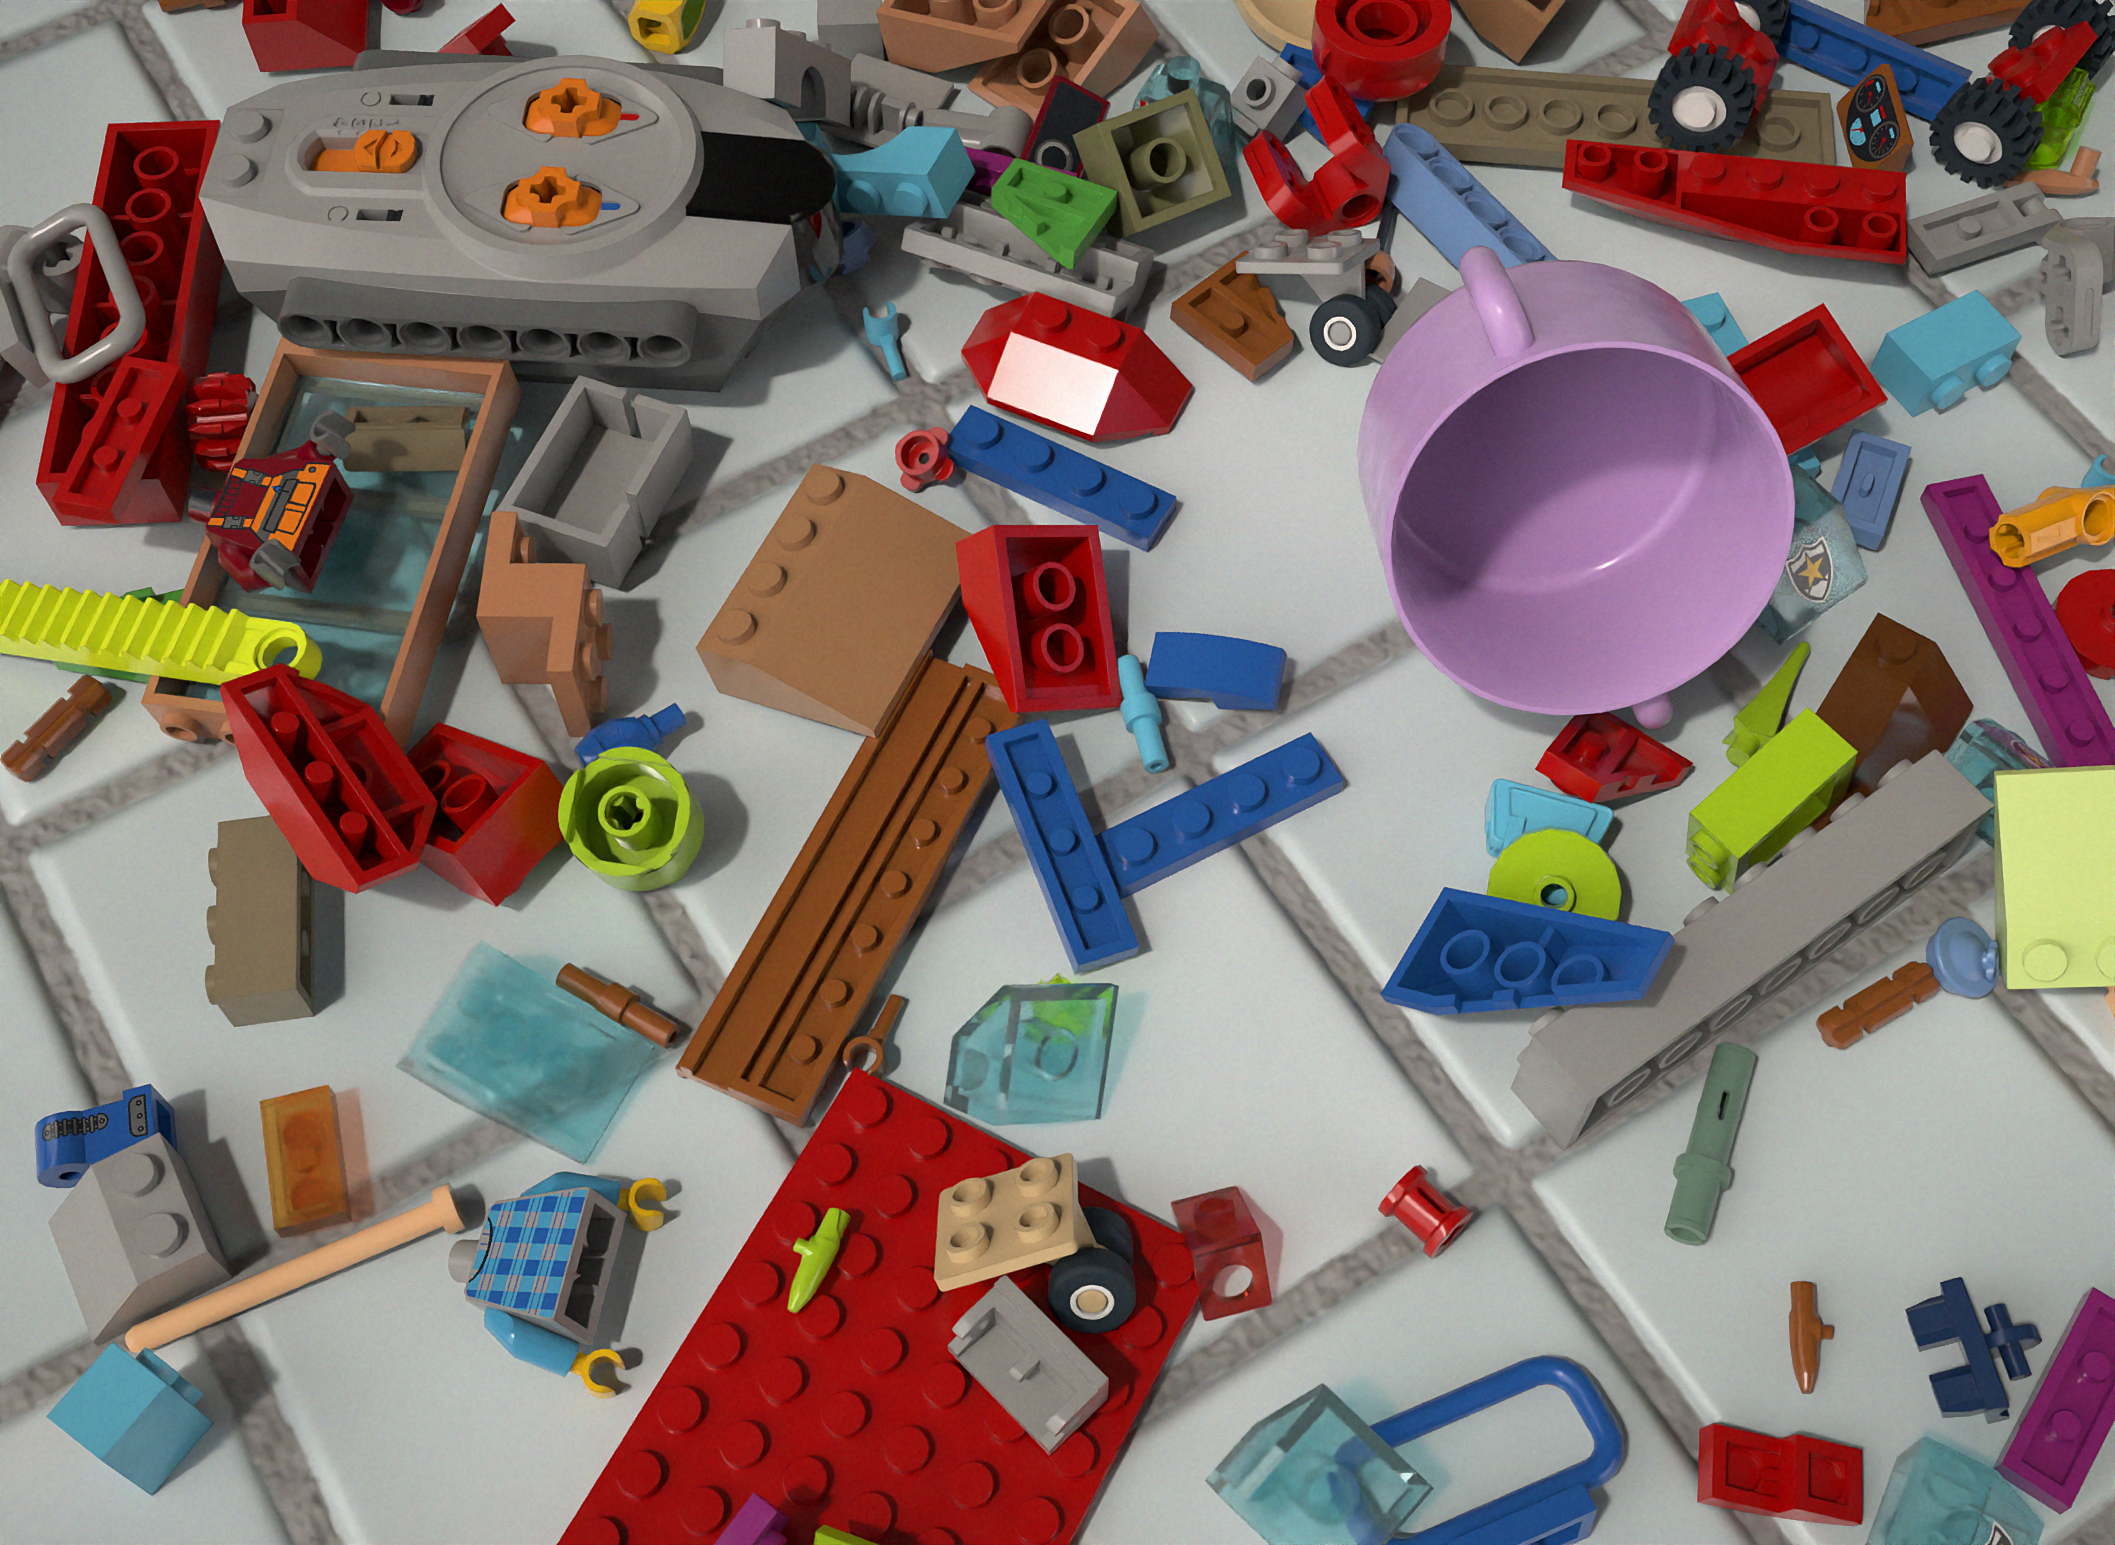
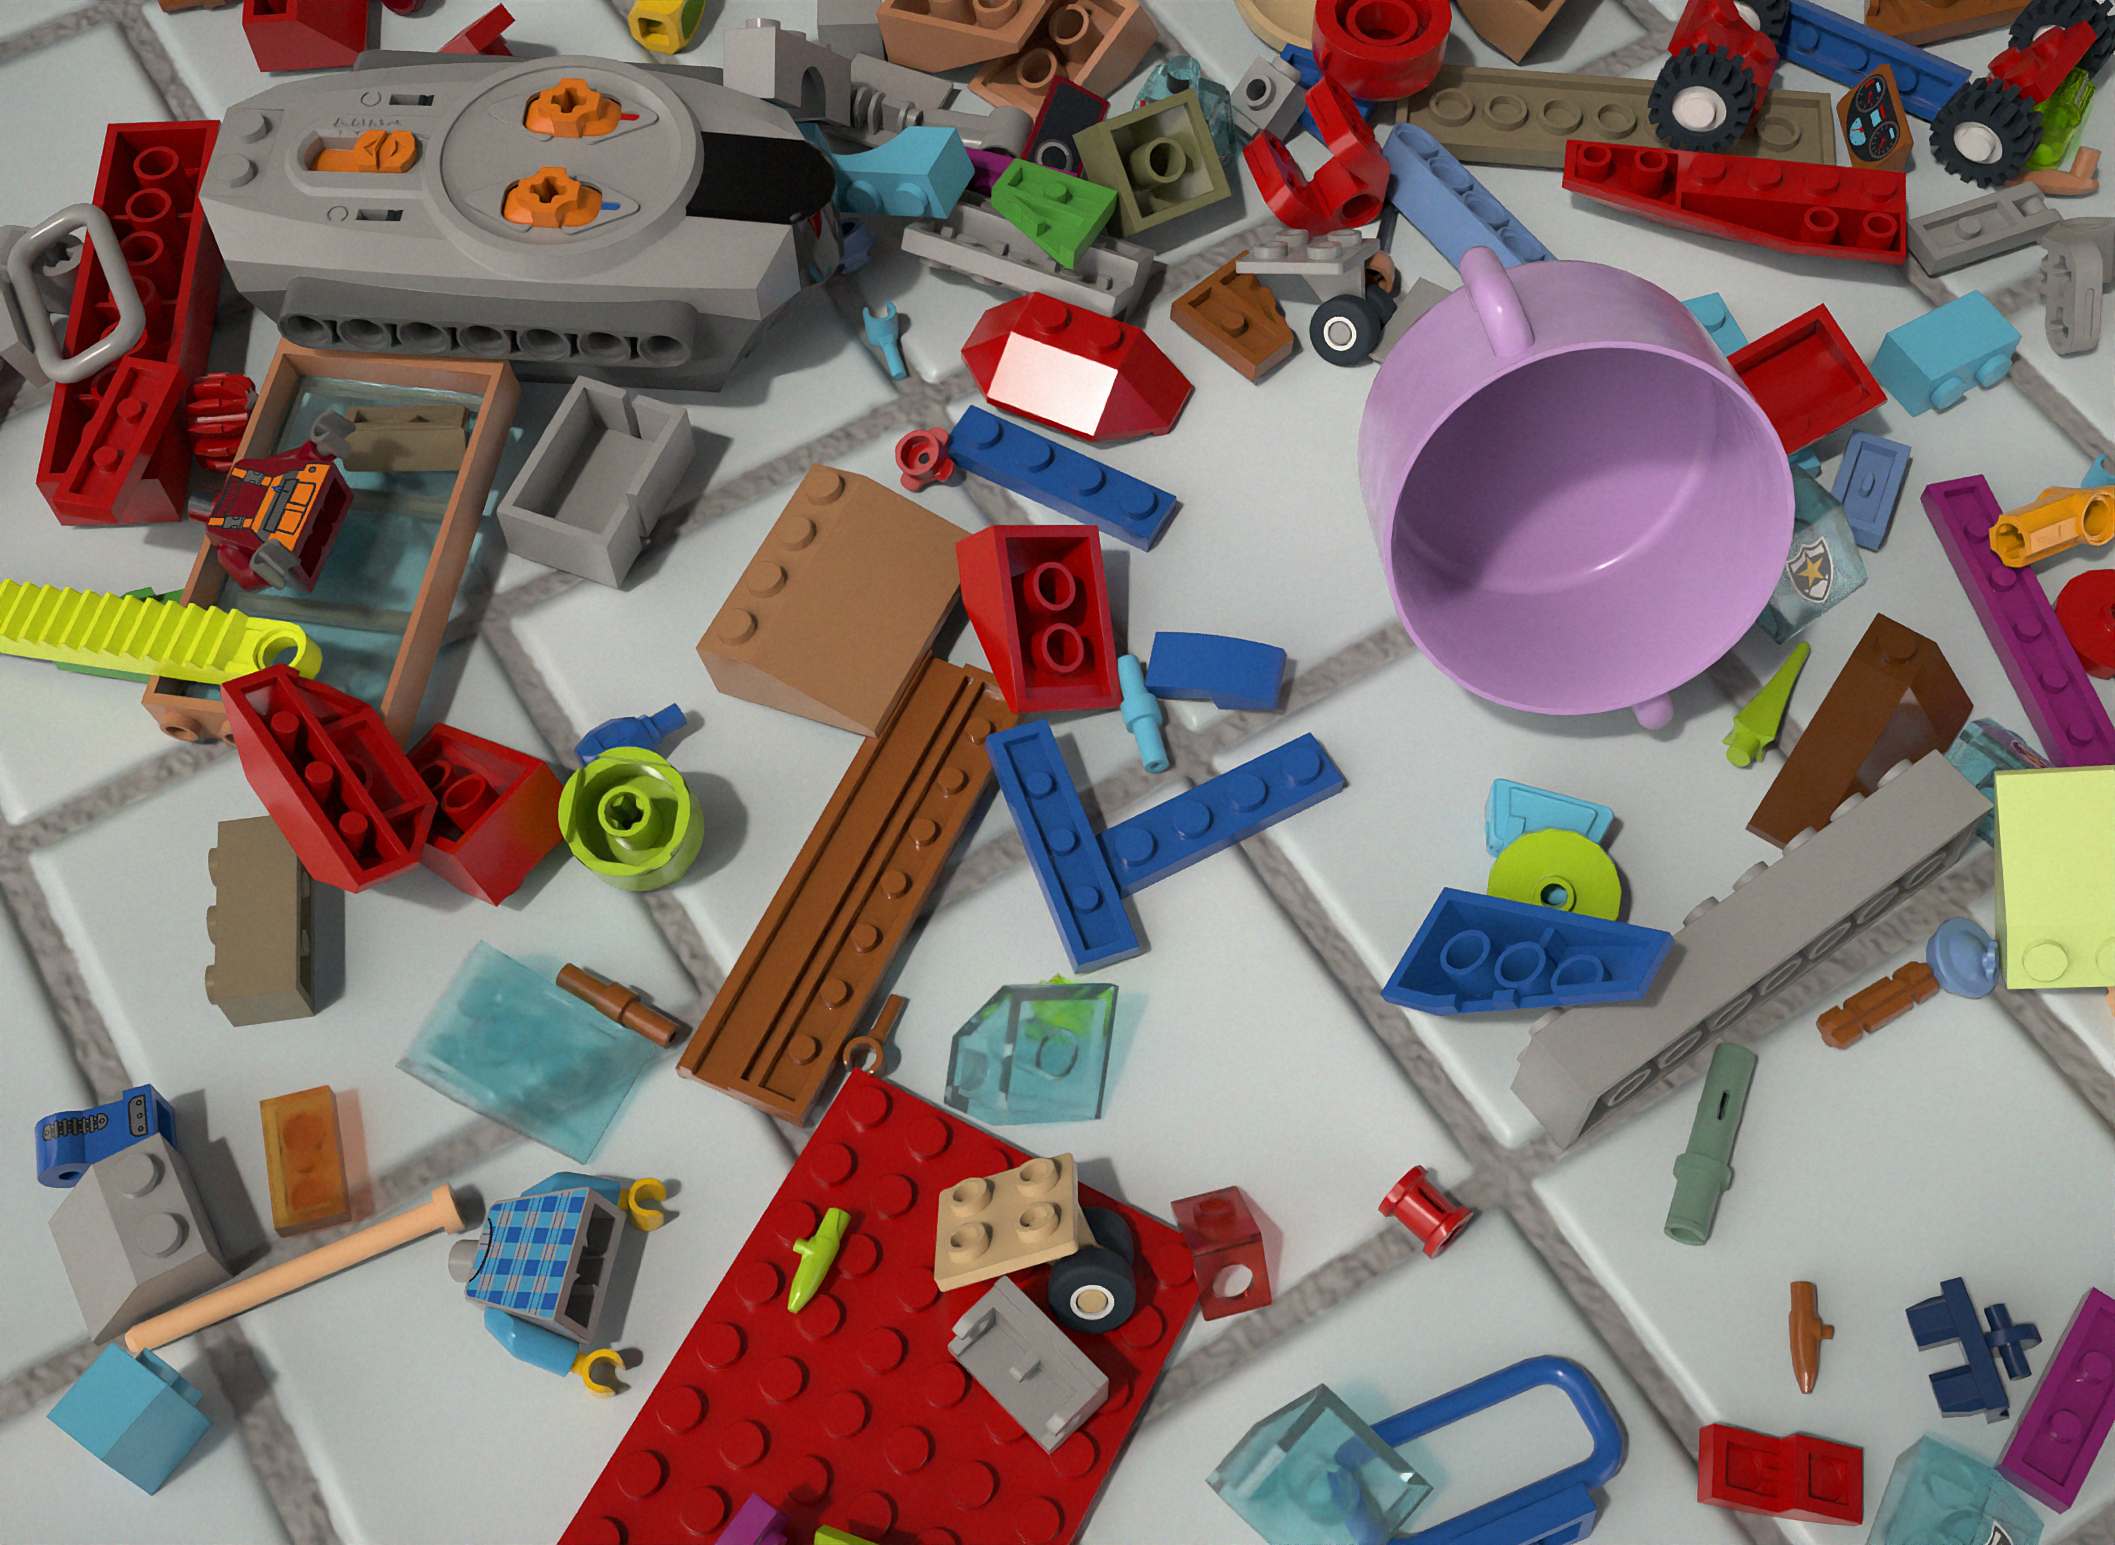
(56, 728): dark orange axle -> none
(544, 623): nougat bracket -> none
(1609, 759): red wing -> none
(1768, 801): lime window -> none

